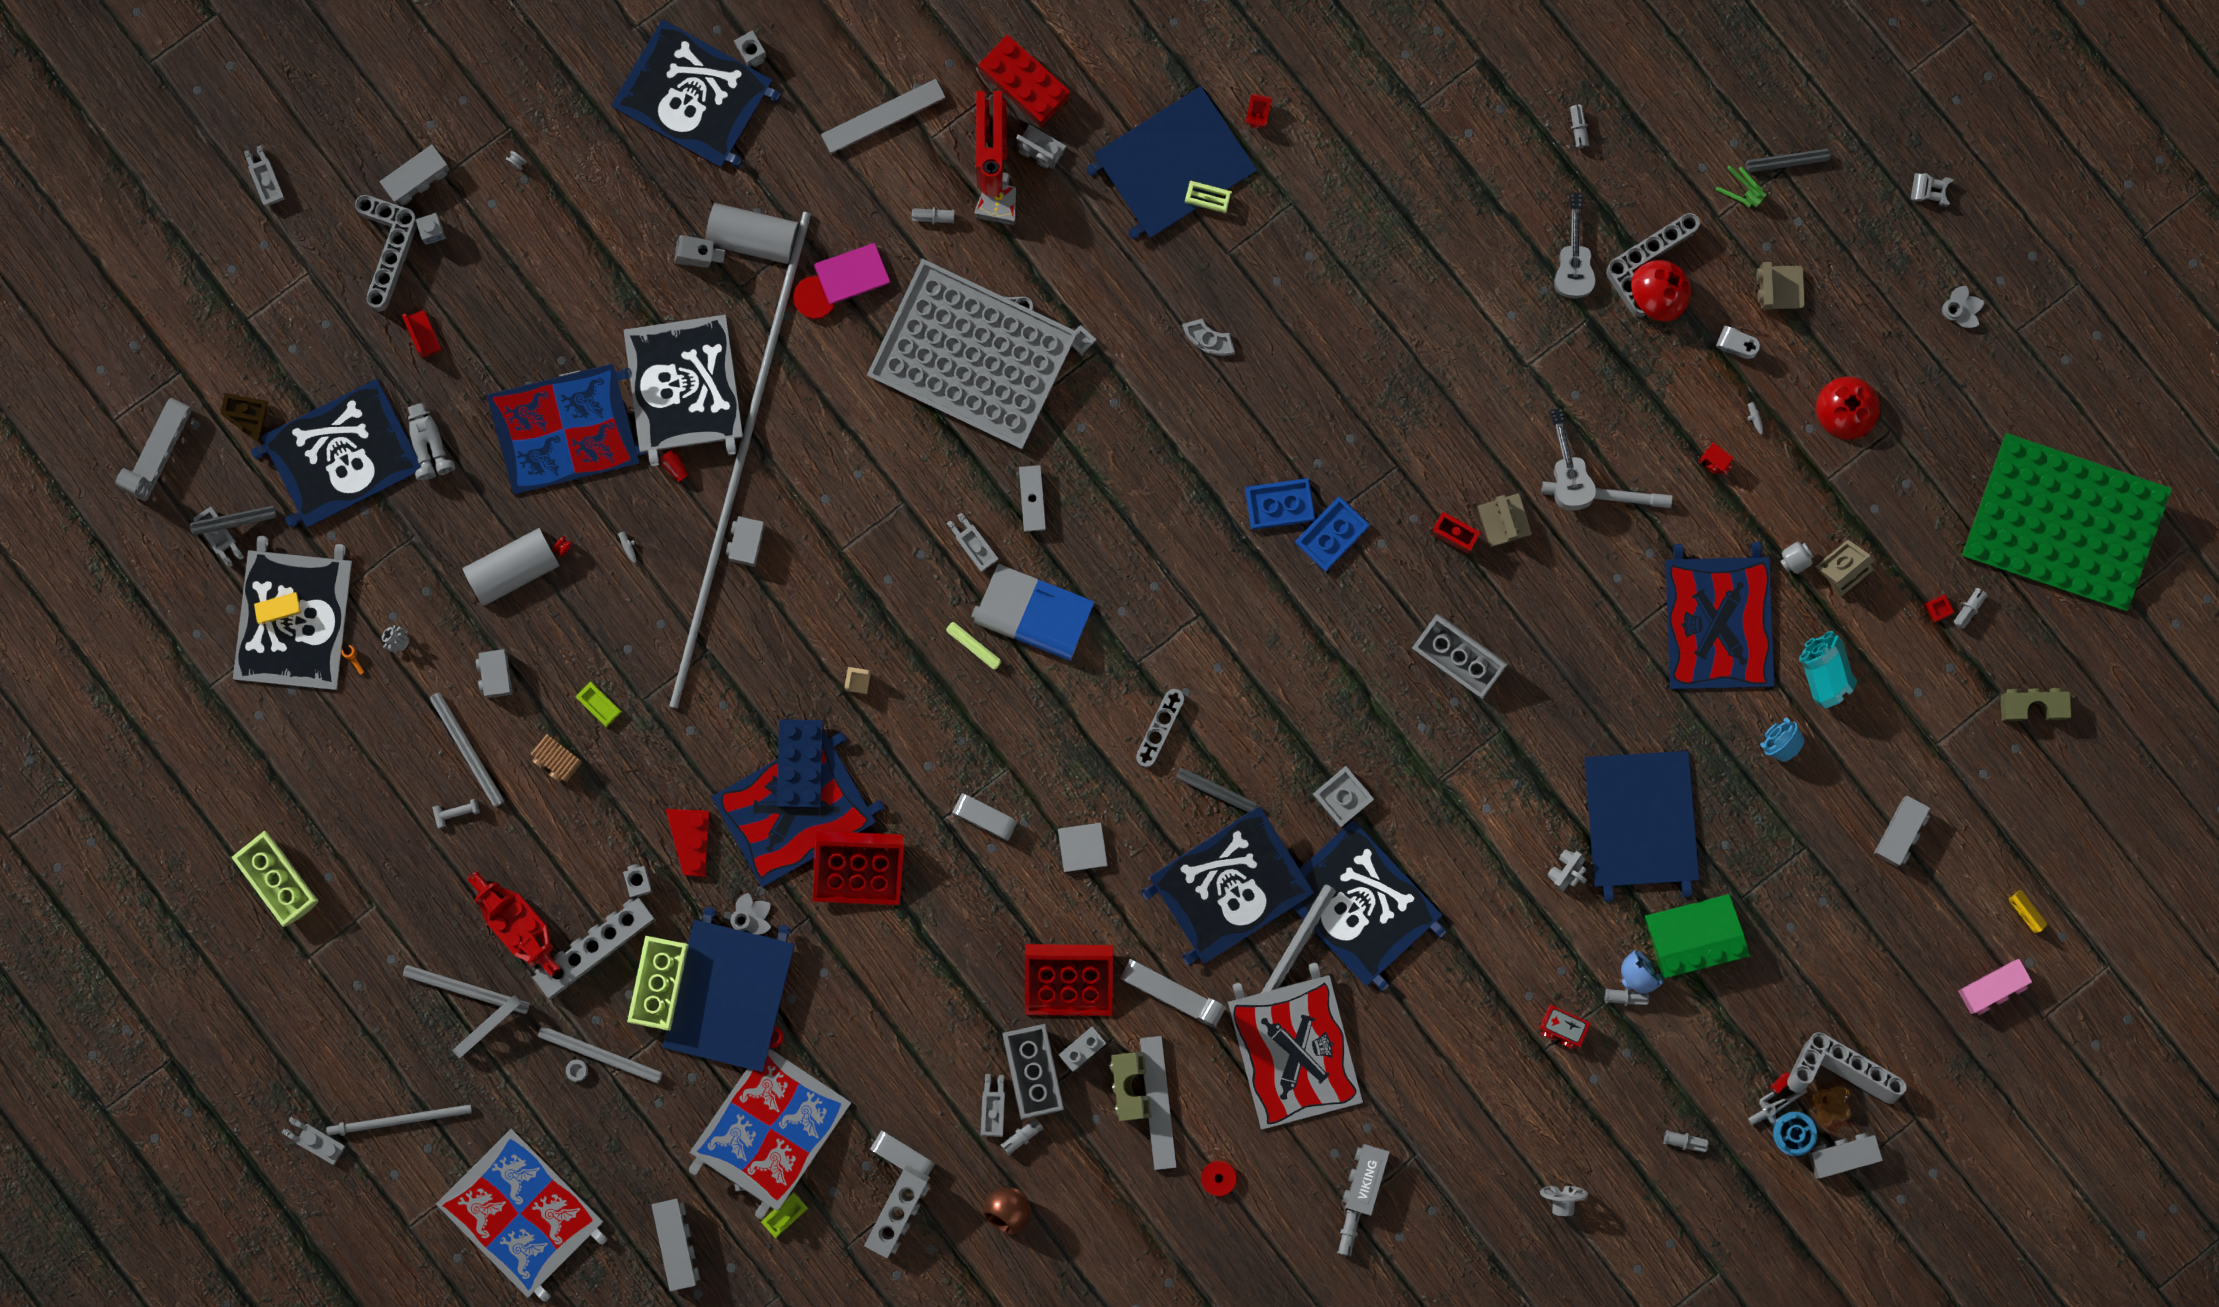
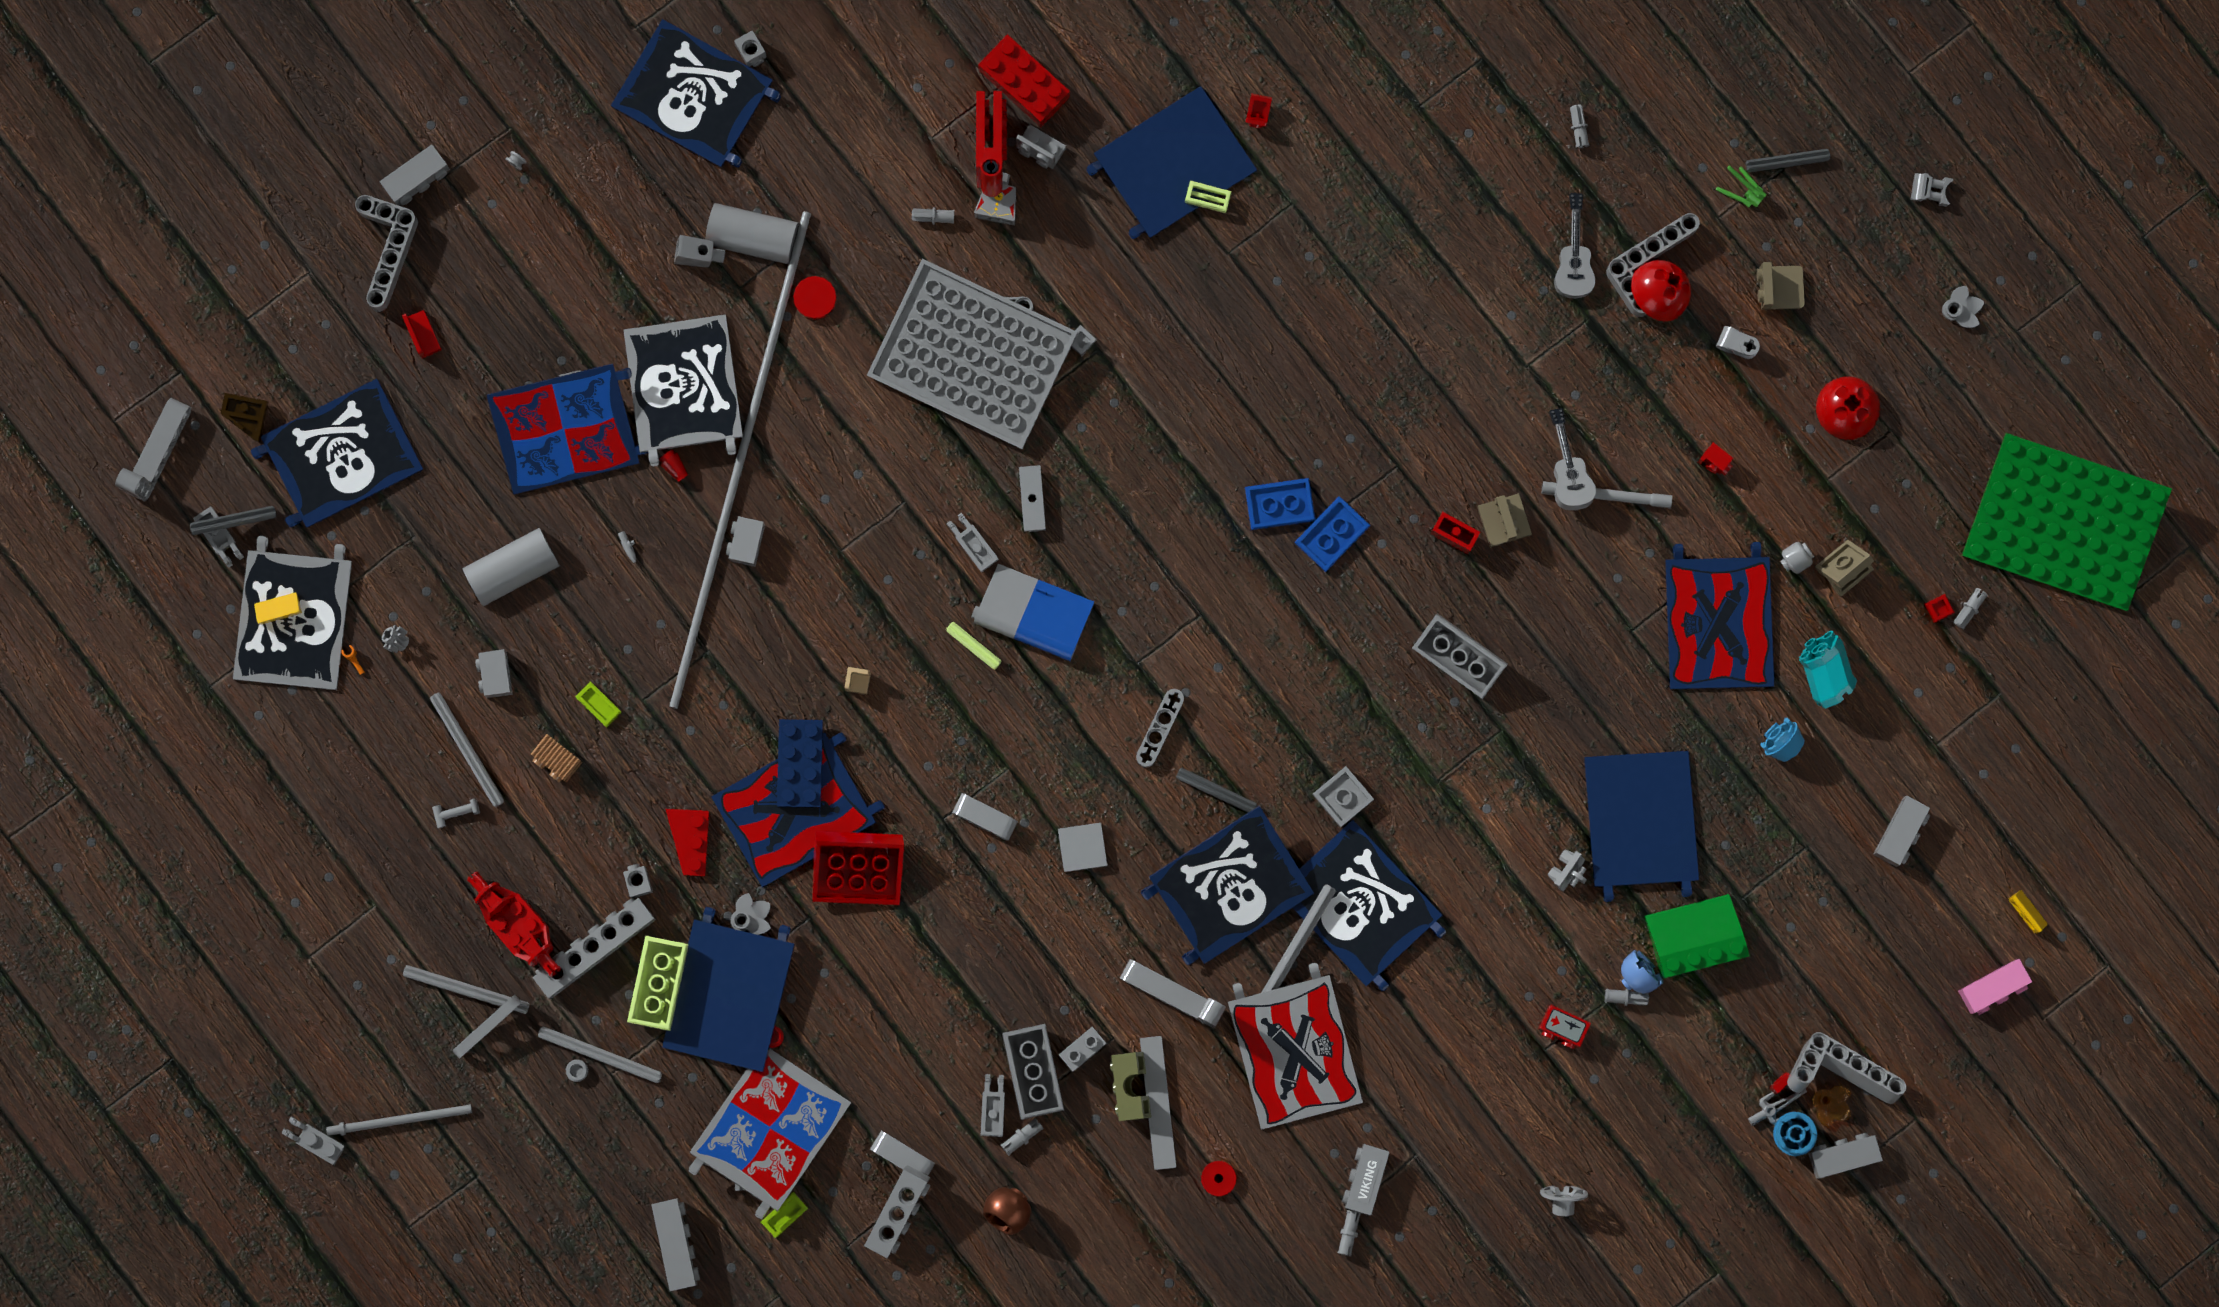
(264, 178): light grey hinge -> none
(275, 879): yellowish green brick -> none
(424, 431): light grey piece -> none
(430, 229): light grey brick -> none
(520, 1214): flag -> none
(562, 546): red bush -> none
(852, 273): dark pink tile -> none
(883, 116): light grey tile -> none
(1068, 979): red slope -> none
(1208, 340): light grey tile -> none
(1685, 1141): light grey axle -> none
(1755, 417): light grey helmet -> none
(2054, 703): olive arch -> none

